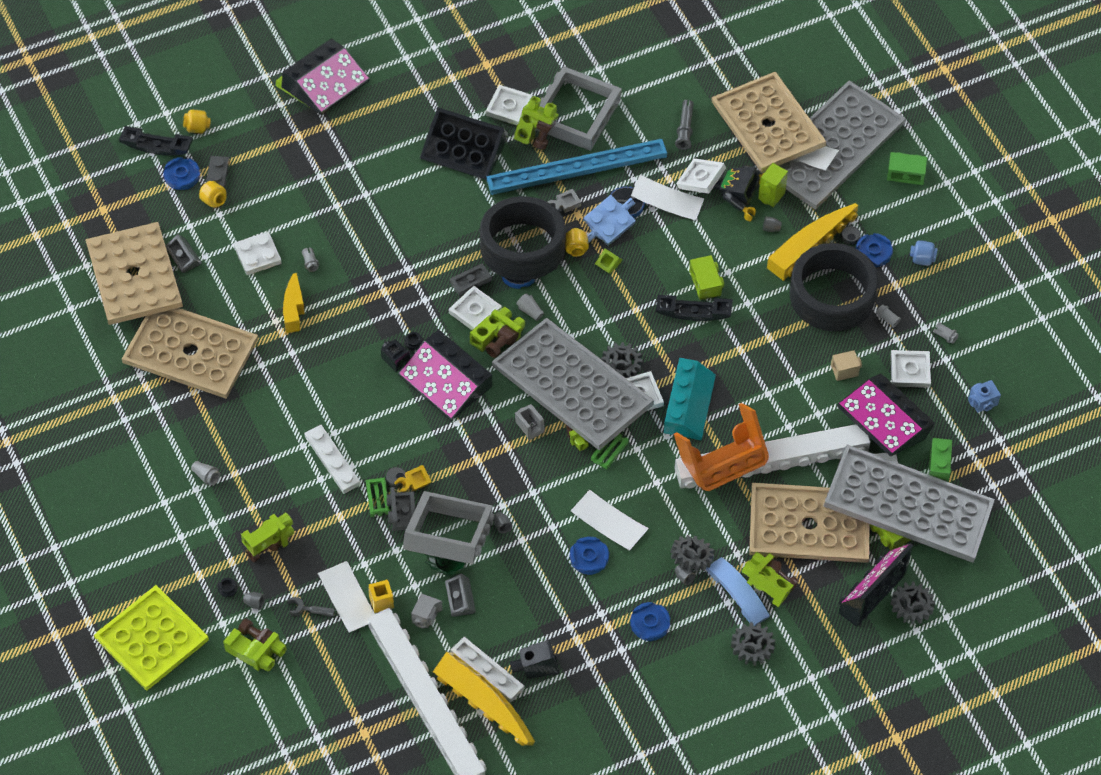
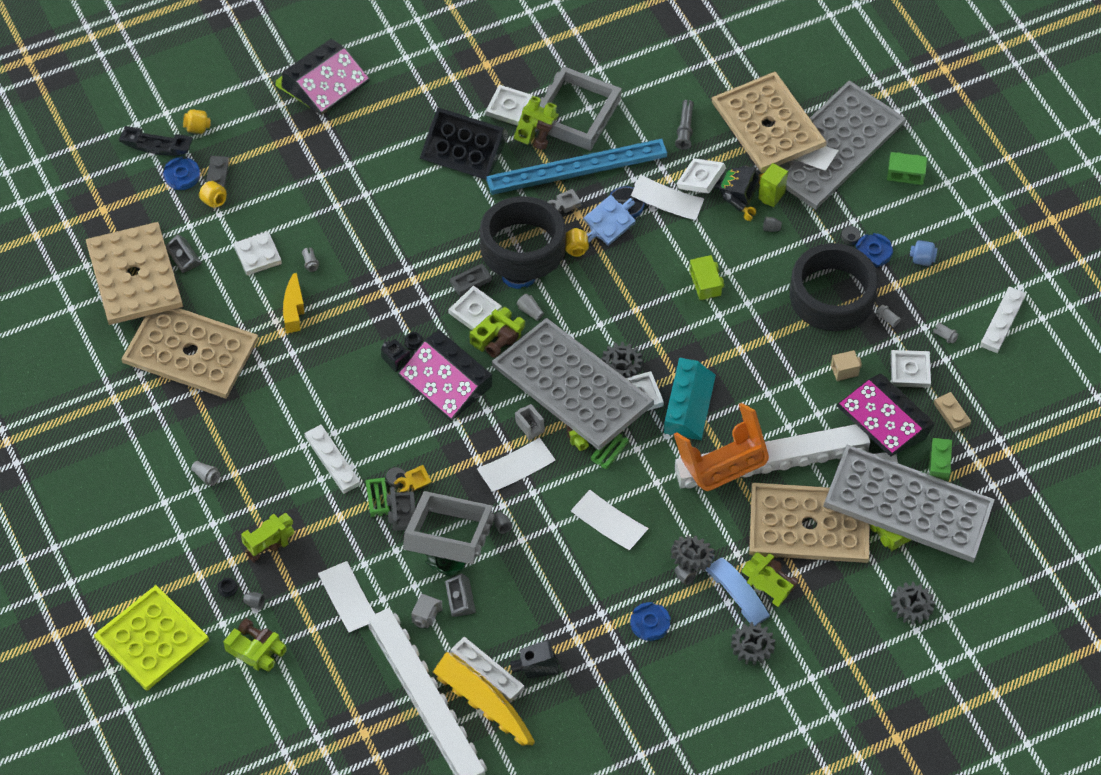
(313, 609): dark grey piece -> none
(381, 596): yellow brick -> none
(516, 465): none -> white sticker
(589, 555): blue tile -> none
(608, 261): lime slope -> none
(694, 310): black slope -> none
(814, 234): yellow slope -> none
(875, 585): black slope -> none
(952, 412): none -> tan plate
(984, 396): medium blue brick -> none
(1003, 319): none -> white plate

